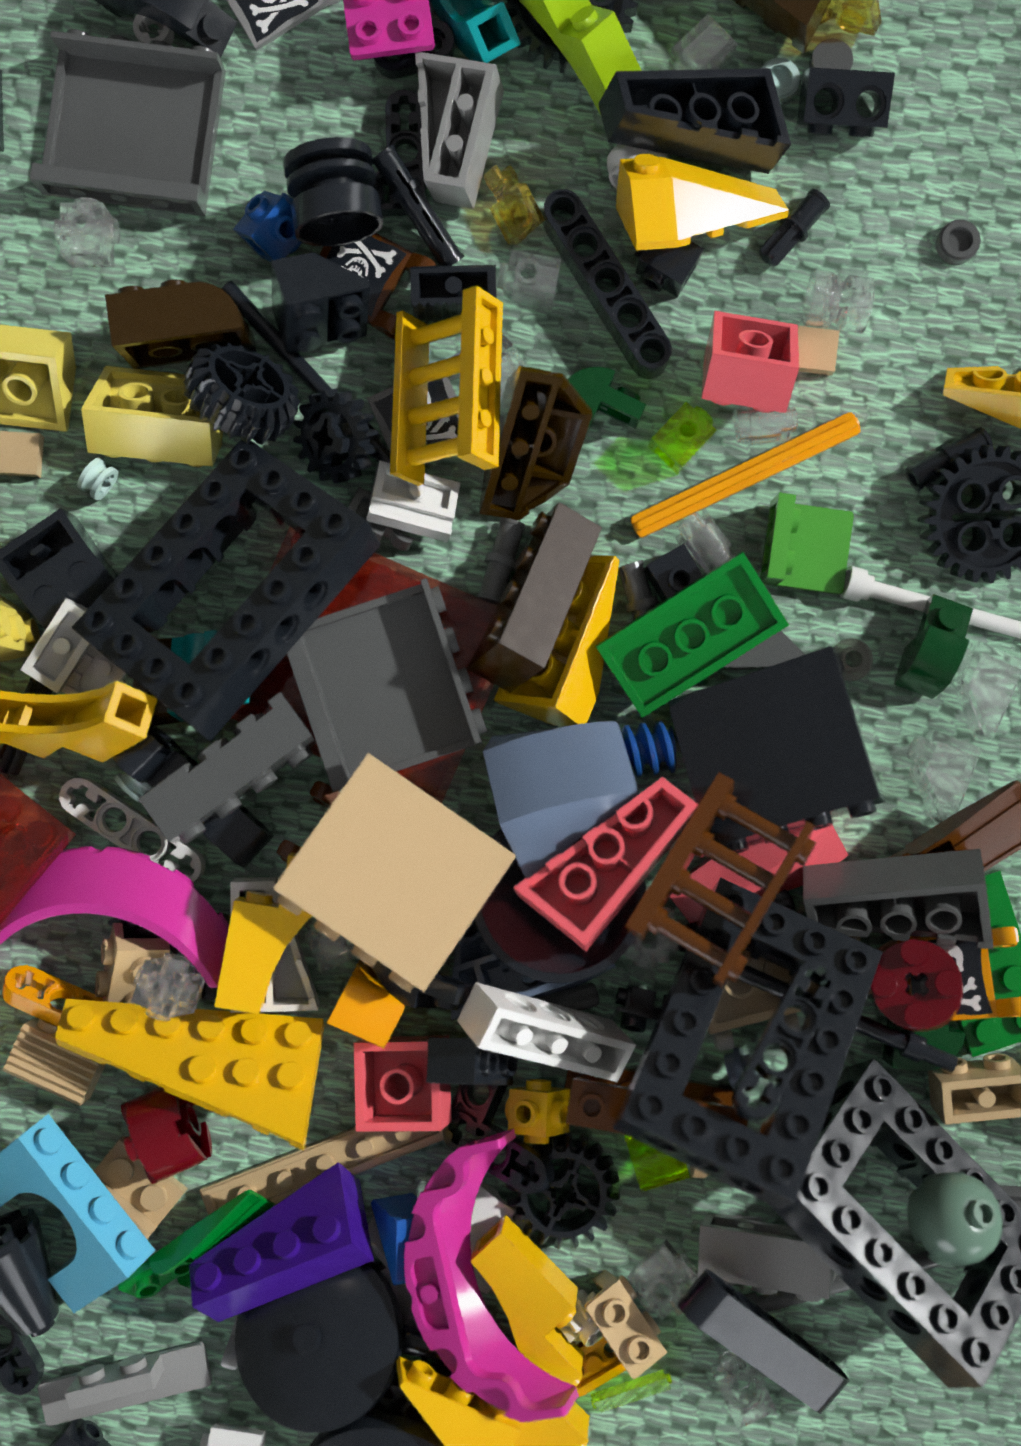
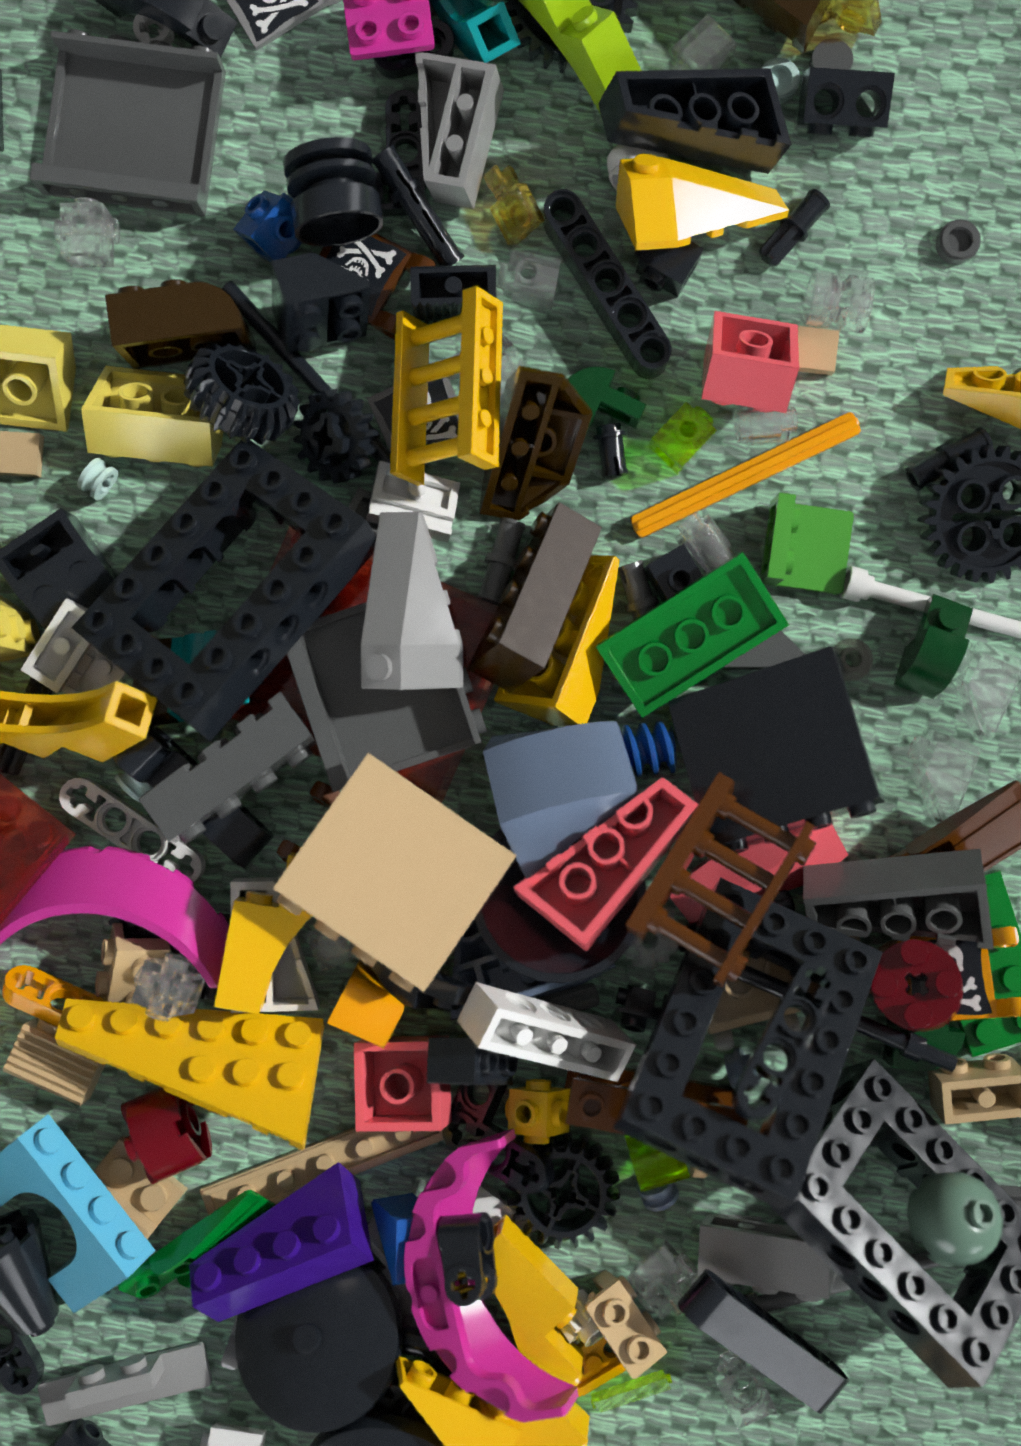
(407, 616): none -> light grey wedge
(468, 1254): none -> black piece
(611, 449): none -> black pin
(660, 1197): none -> sand blue bush

